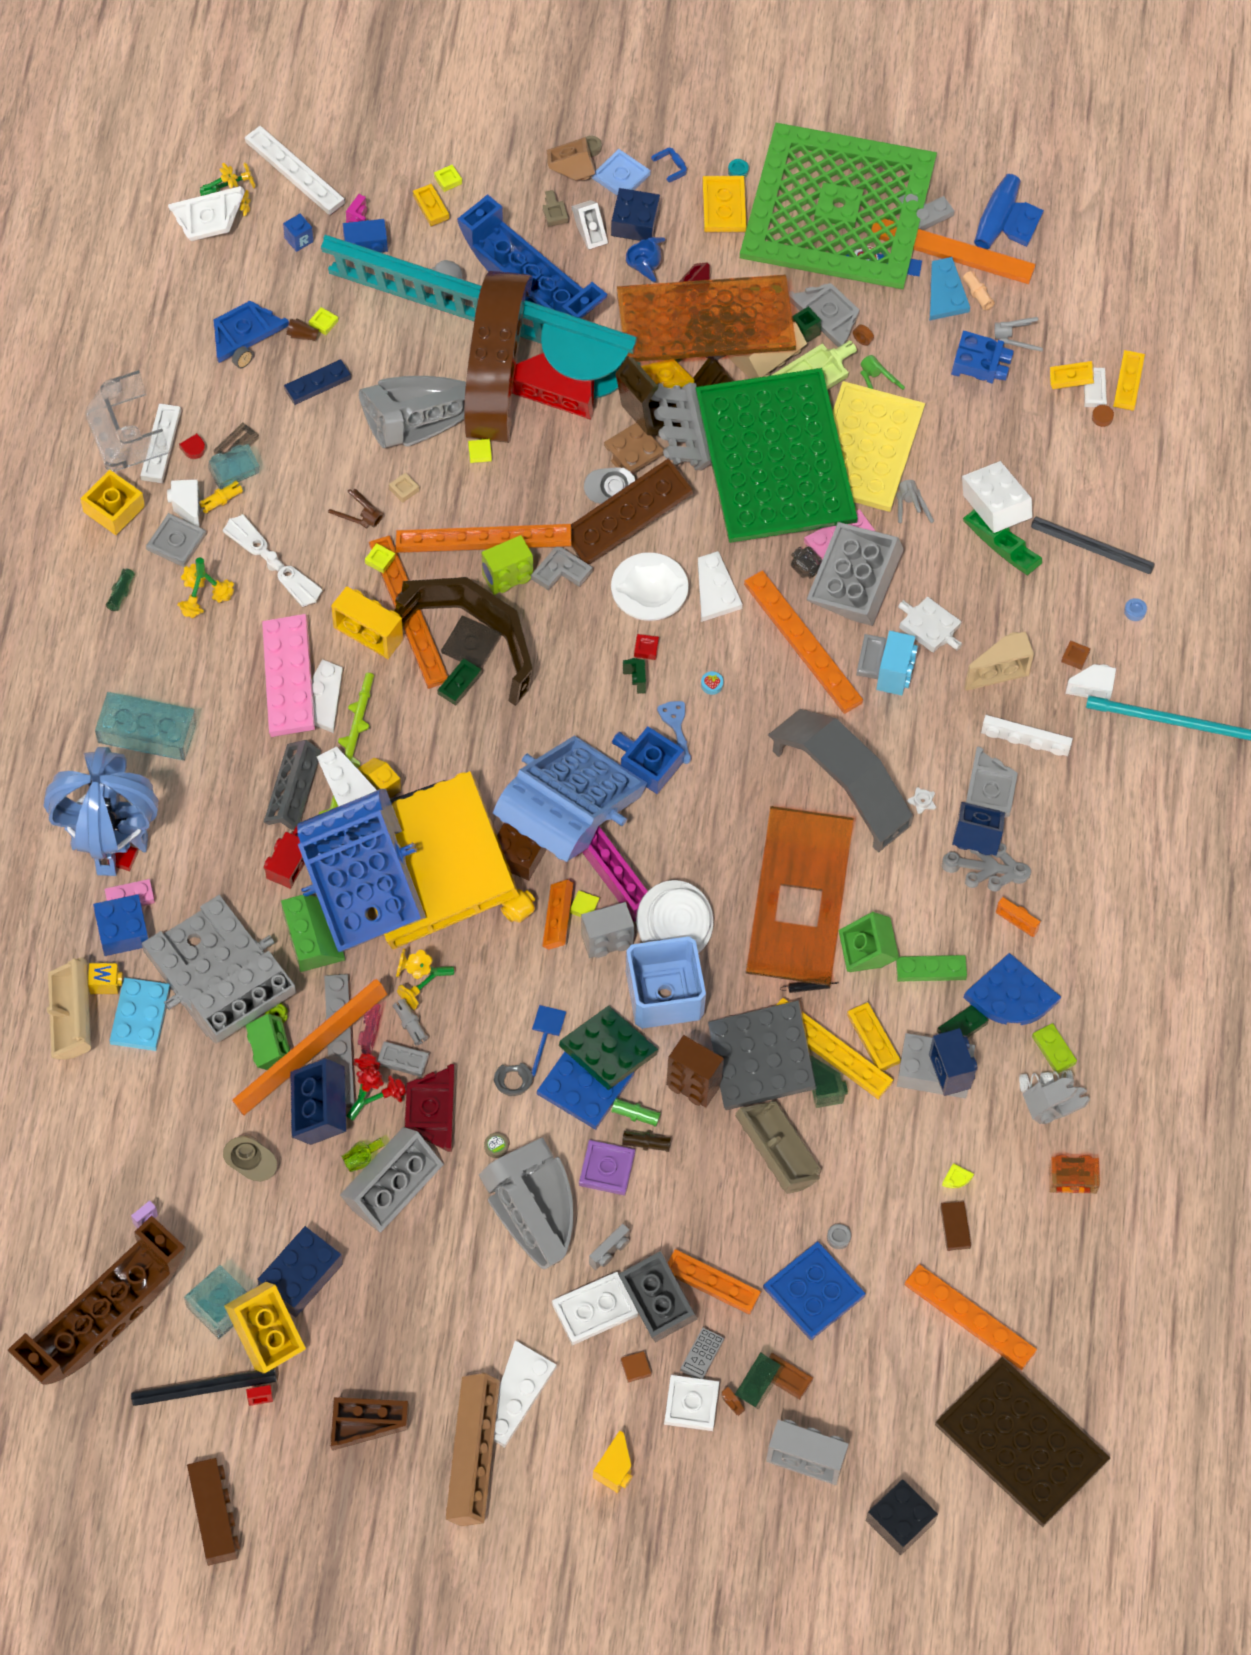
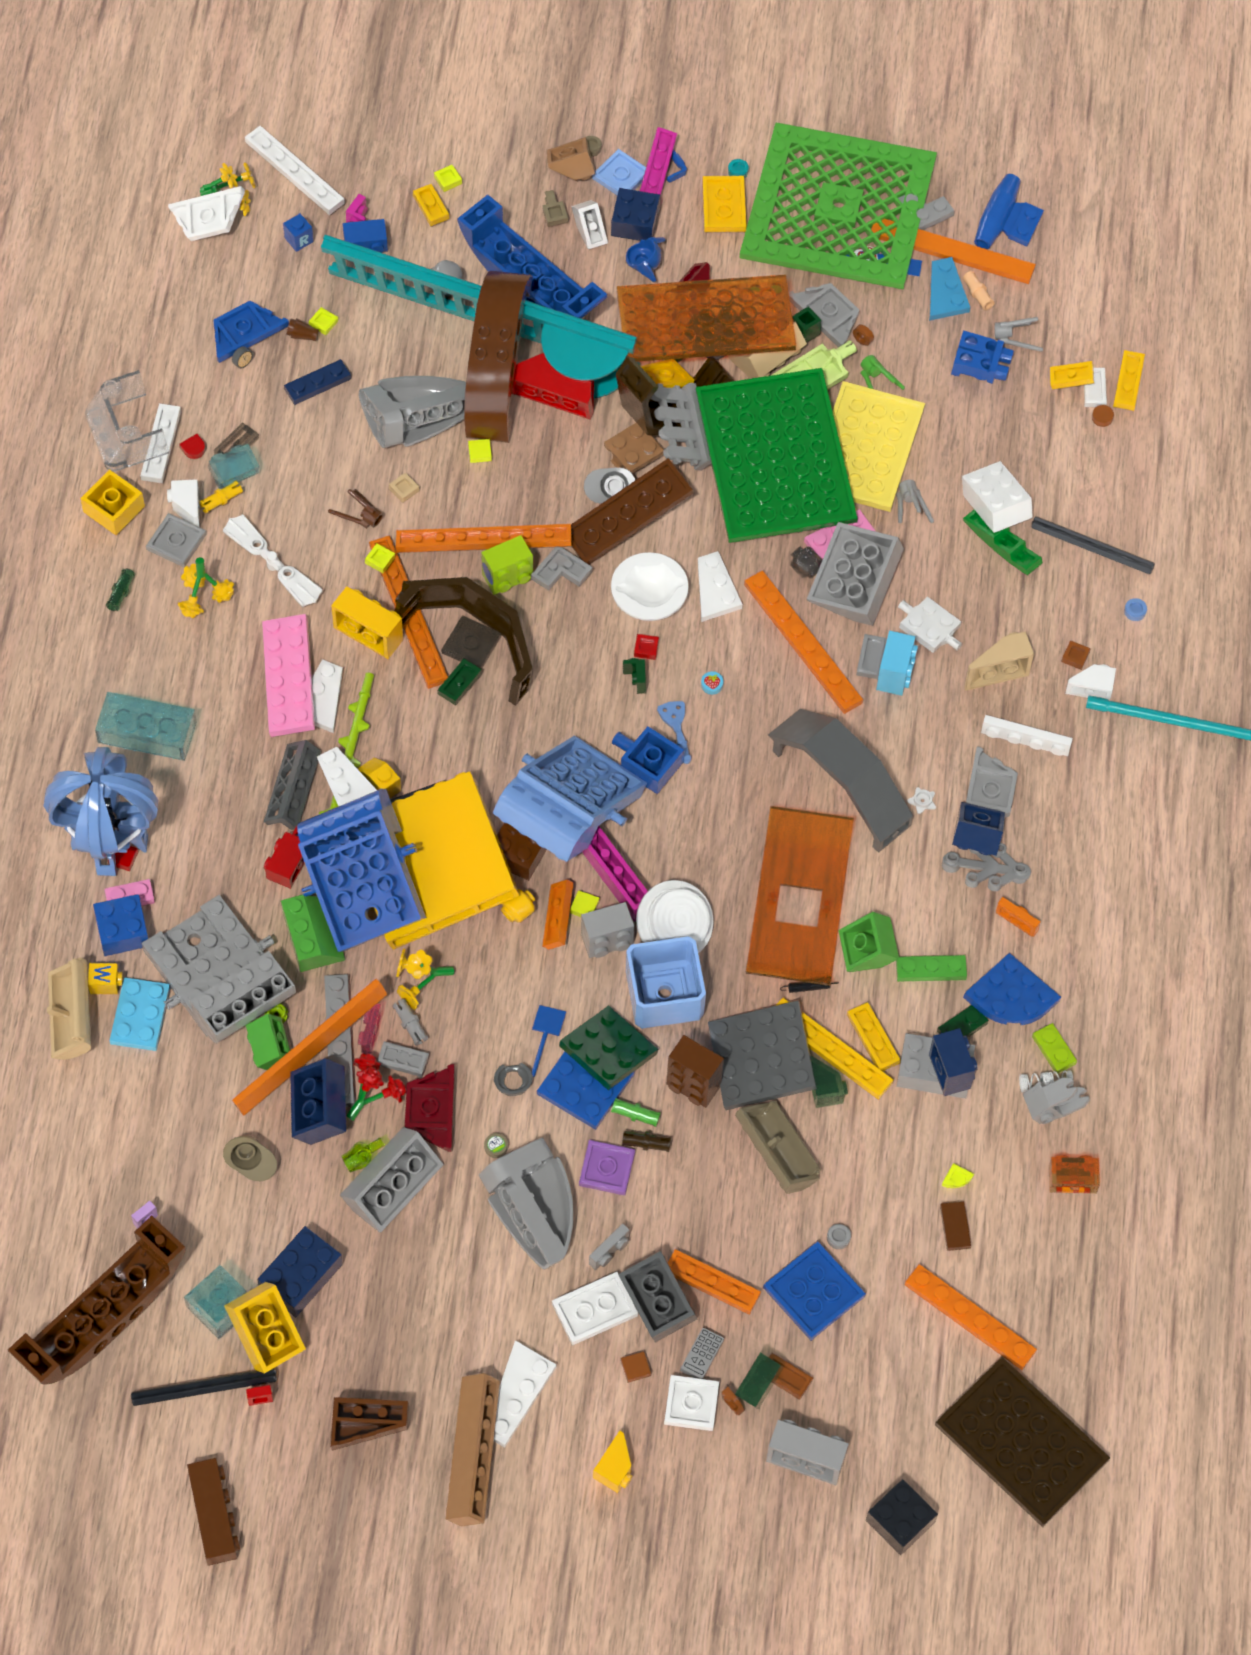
(658, 161): none -> dark pink tile

